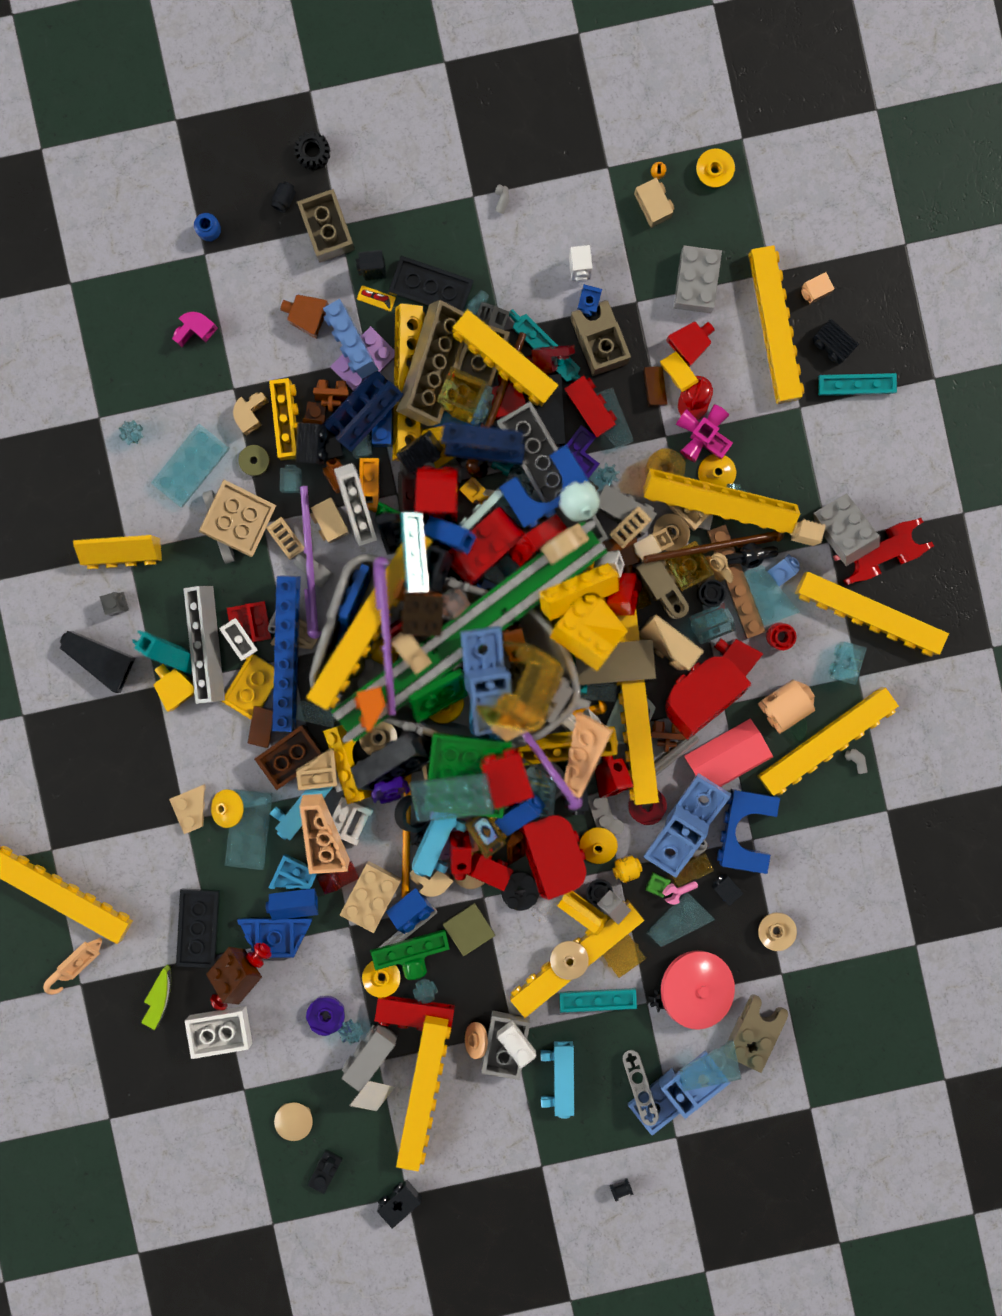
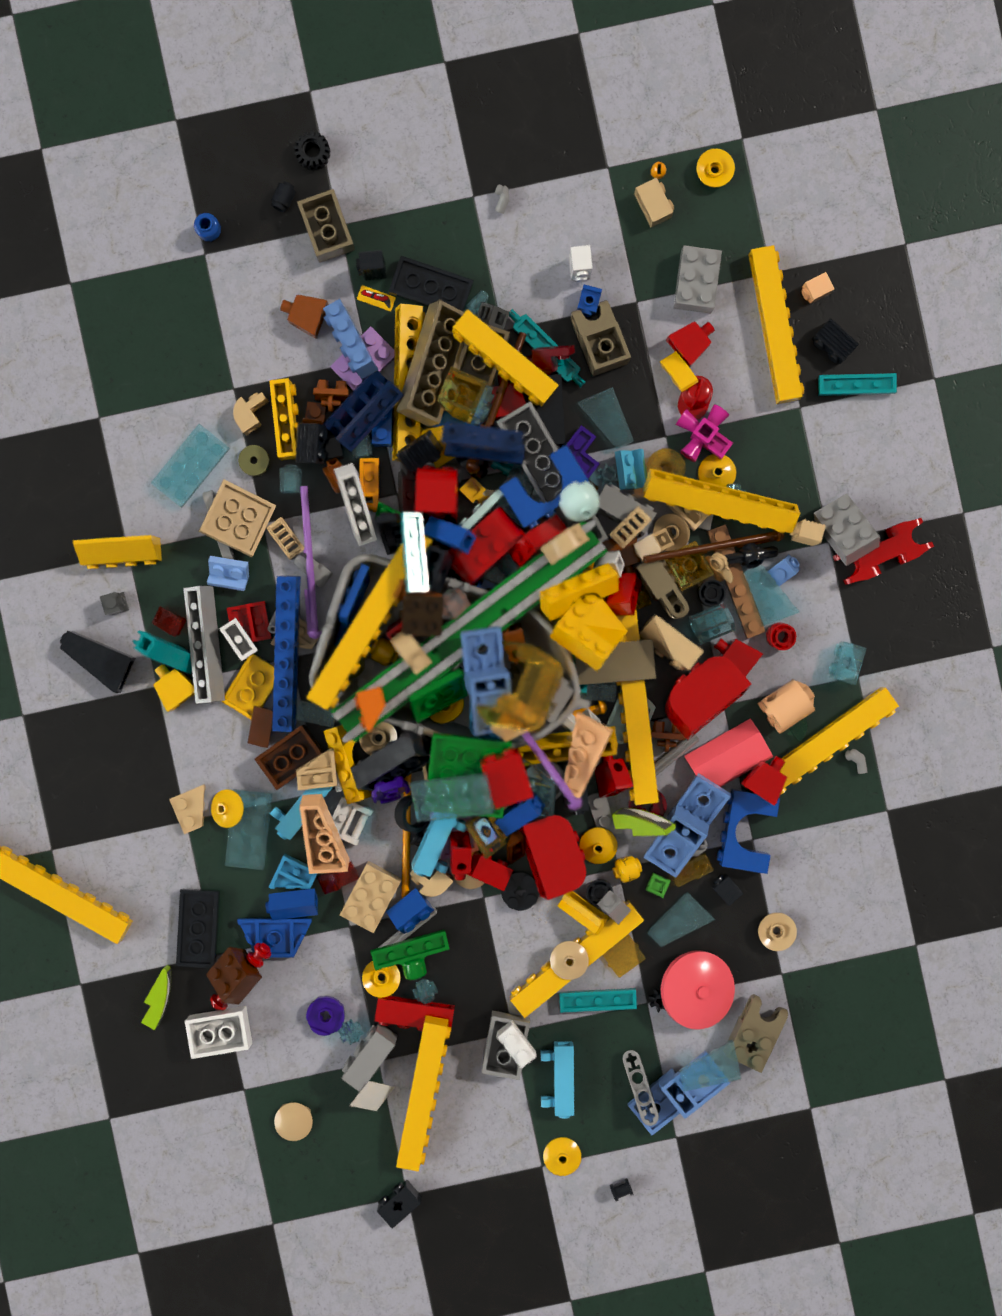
(73, 965): light nougat plate -> none
(131, 432): clear light blue gear -> none
(169, 621): none -> clear red slope
(194, 323): dark pink brick -> none
(228, 573): none -> light blue bracket
(325, 1171): black hinge -> none
(330, 521): tan brick -> none
(382, 604): medium lavender bar -> none
(469, 929): olive tile -> none
(476, 1040): light nougat wheel -> none
(562, 1147): none -> yellow dish
(591, 406): red brick -> none
(631, 469): none -> medium azure bracket
(642, 822): none -> lime slope
(655, 386): reddish brown slope -> none
(677, 892): bright pink bar -> none
(767, 780): none -> red torso
(871, 613): yellow brick -> none

